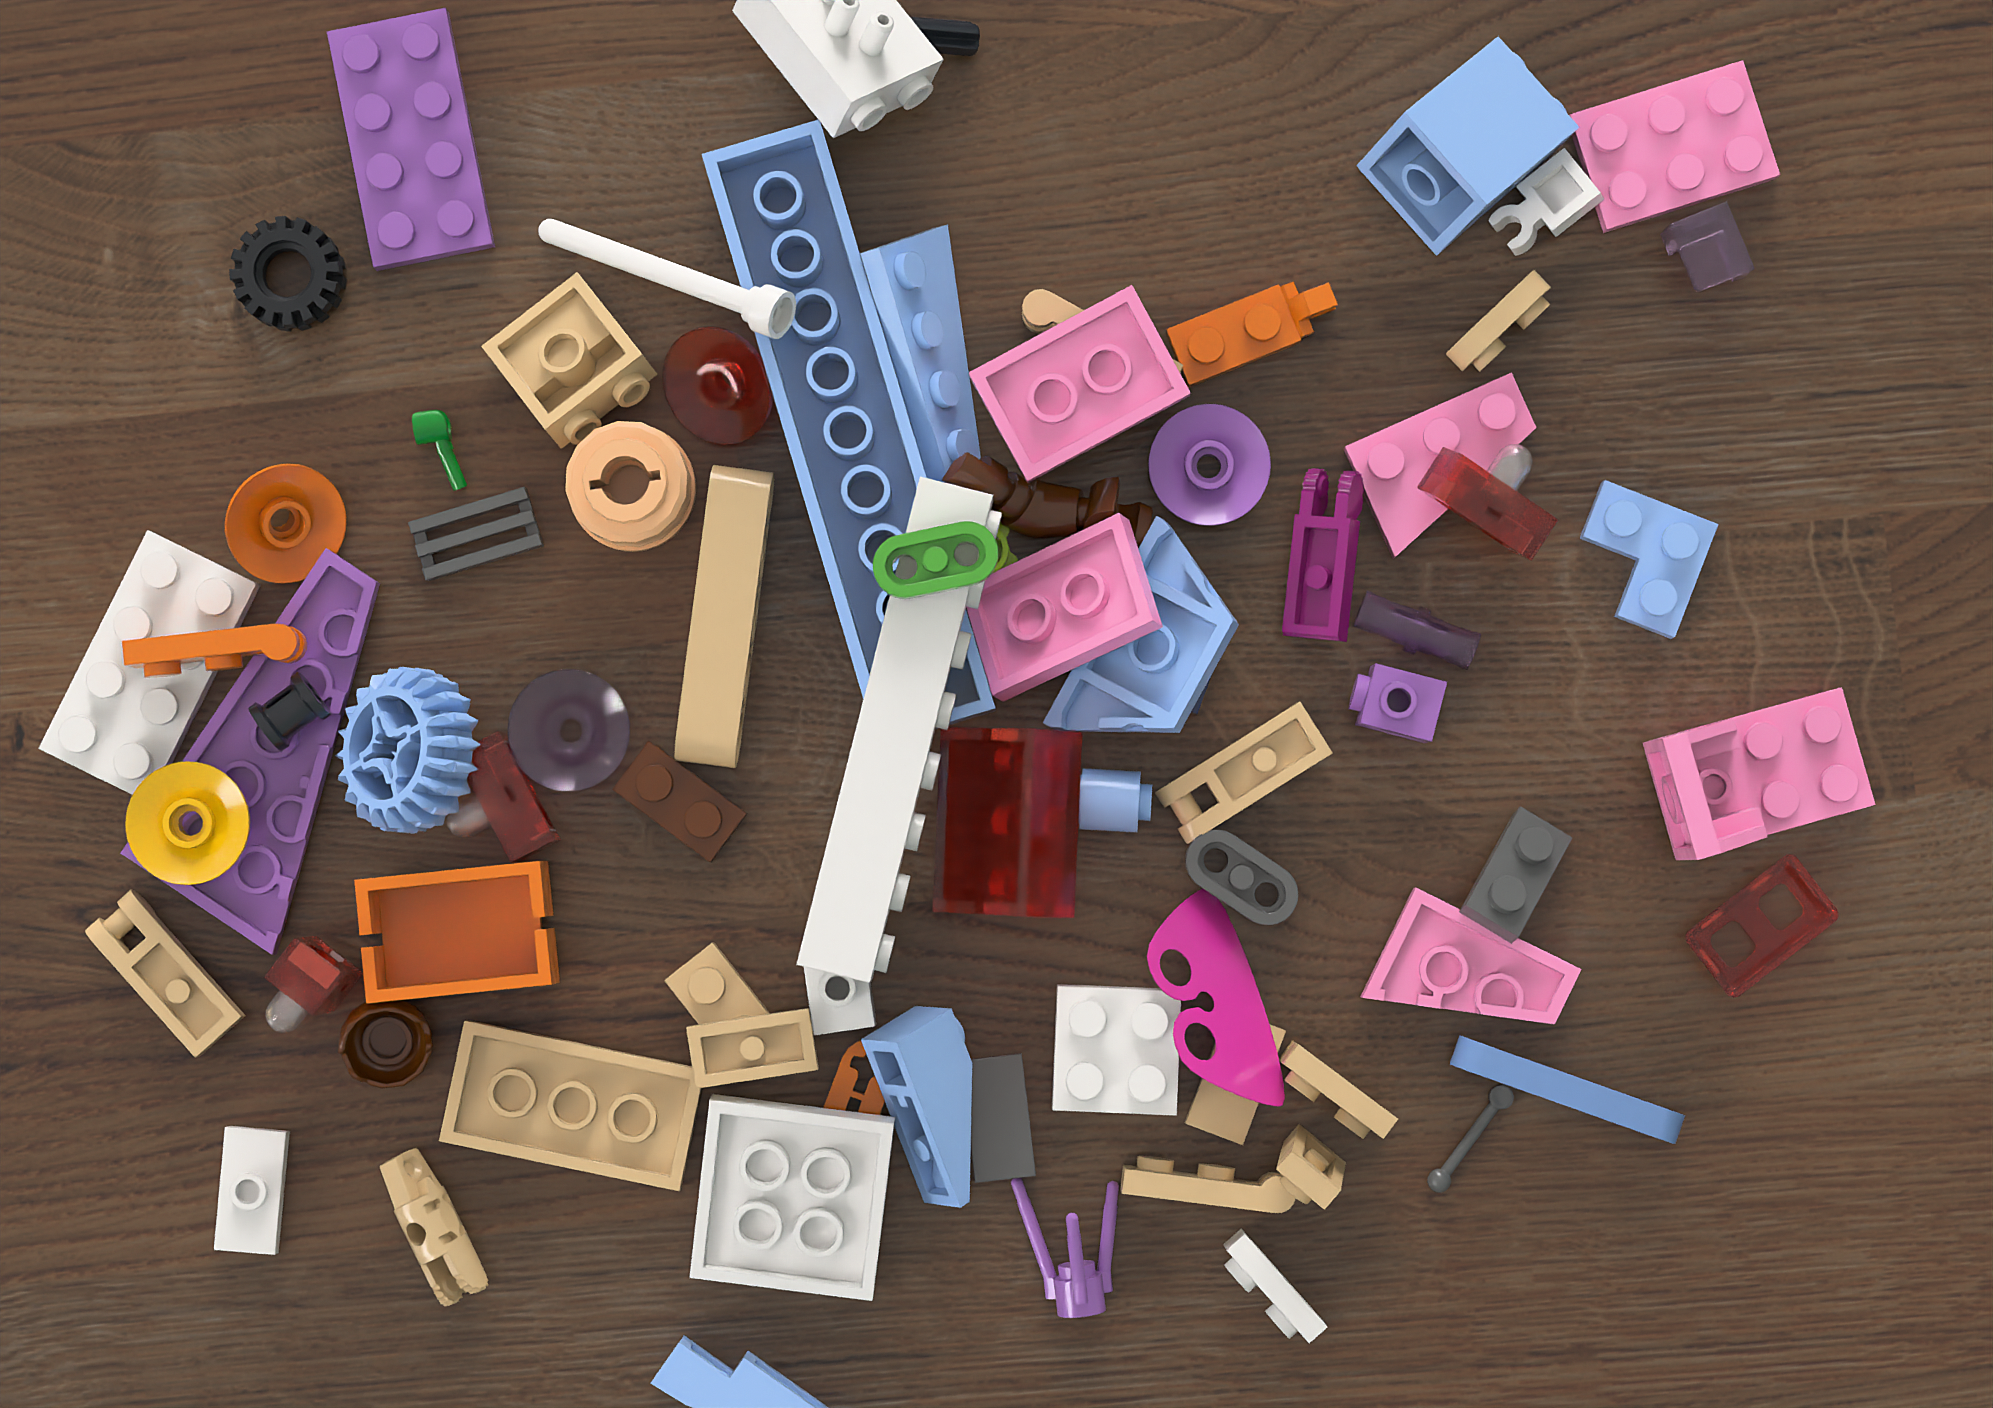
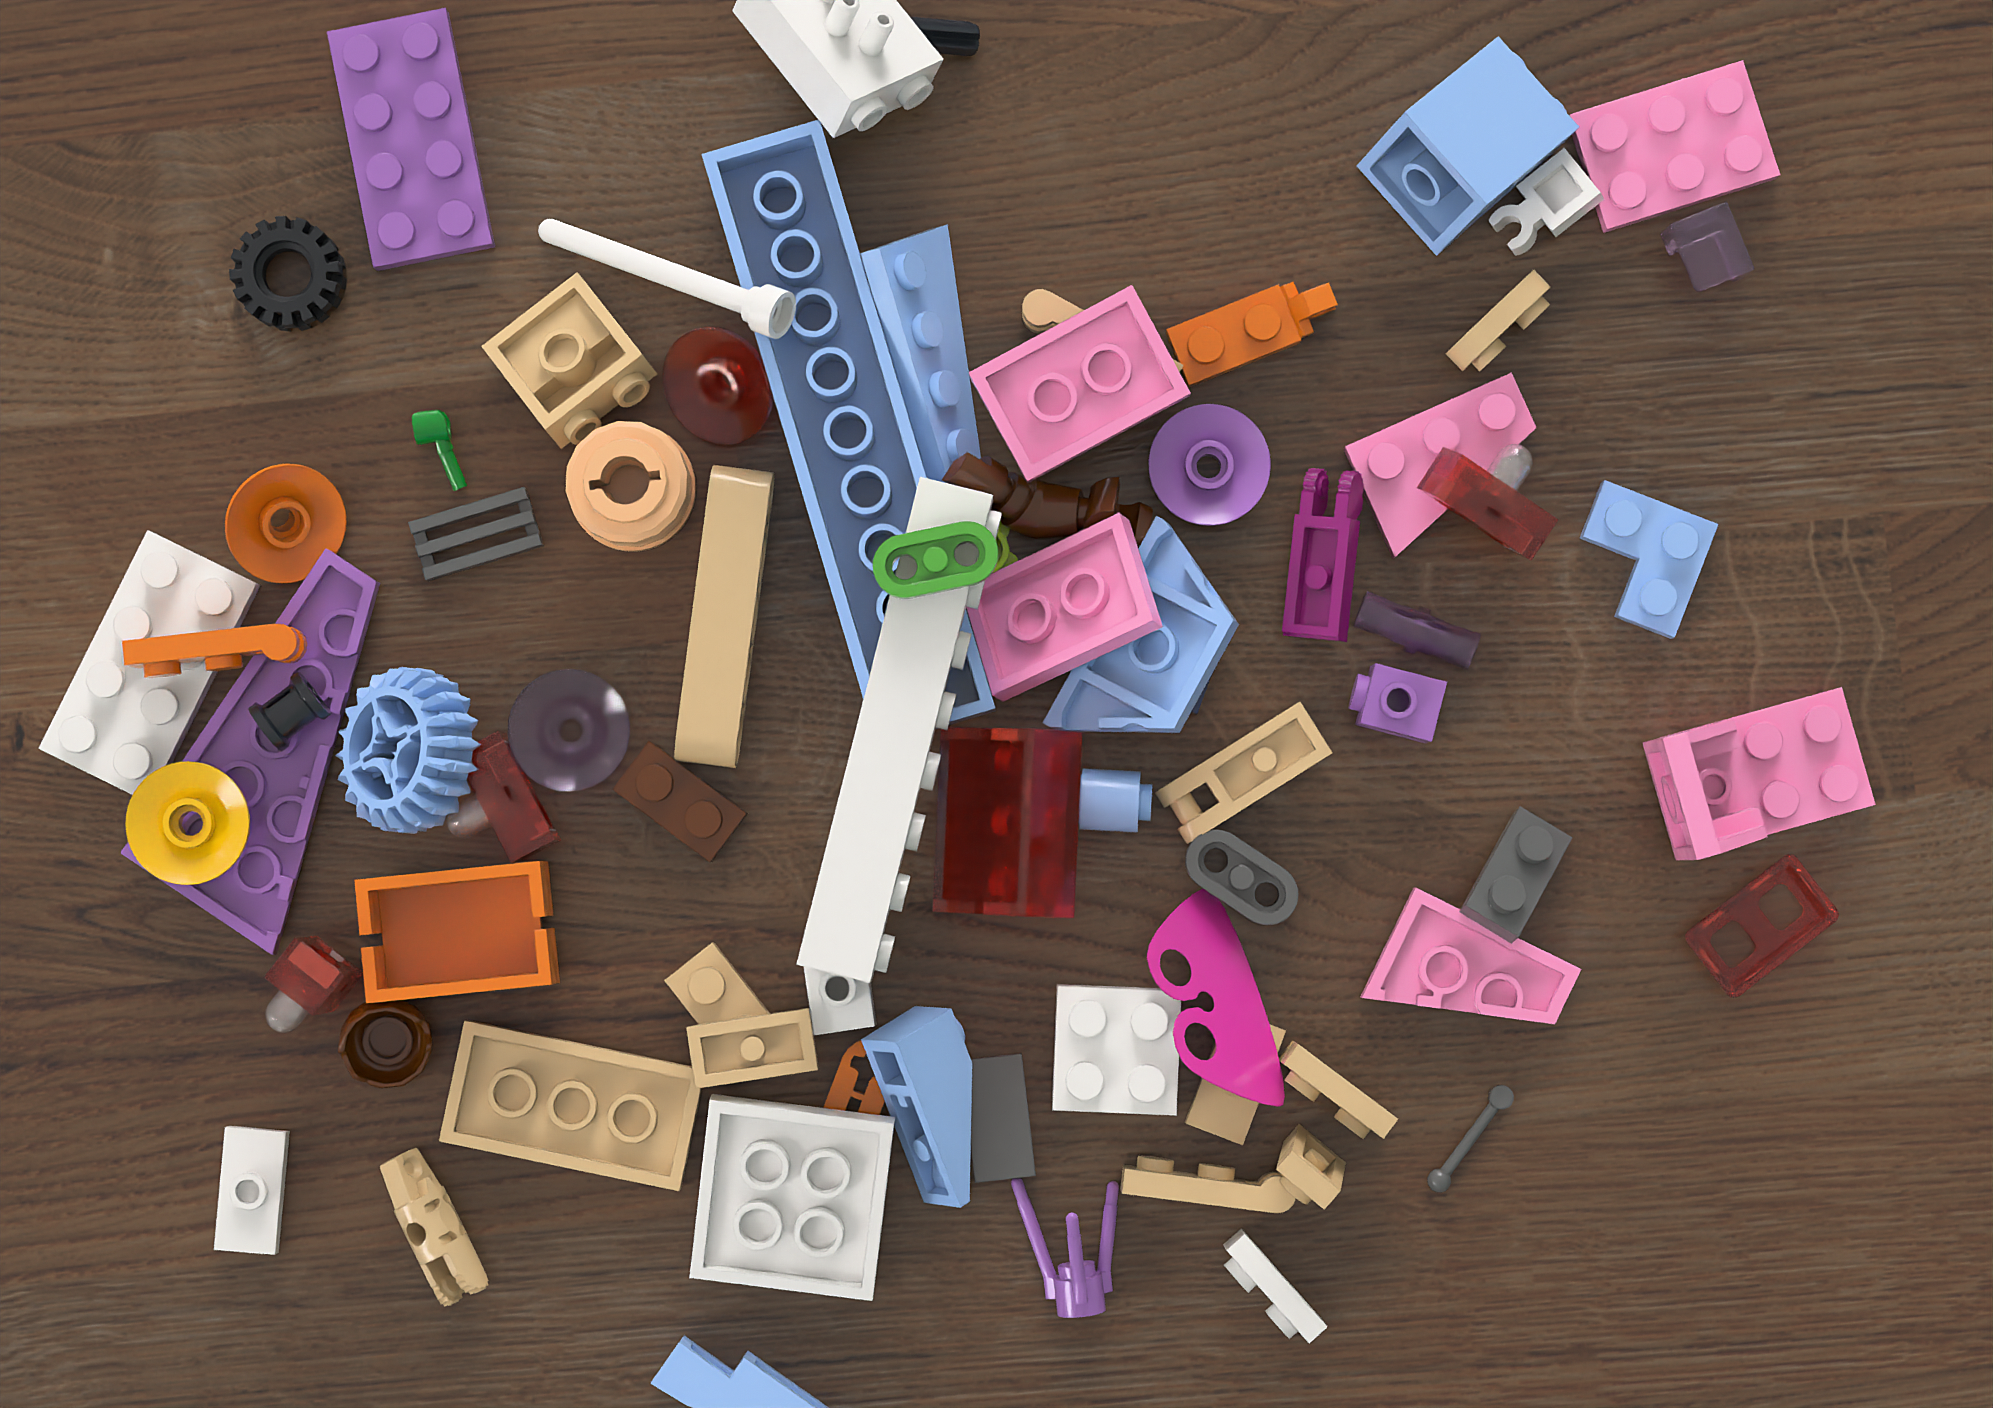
(166, 975): tan plate -> none
(1567, 1089): medium blue beam -> none

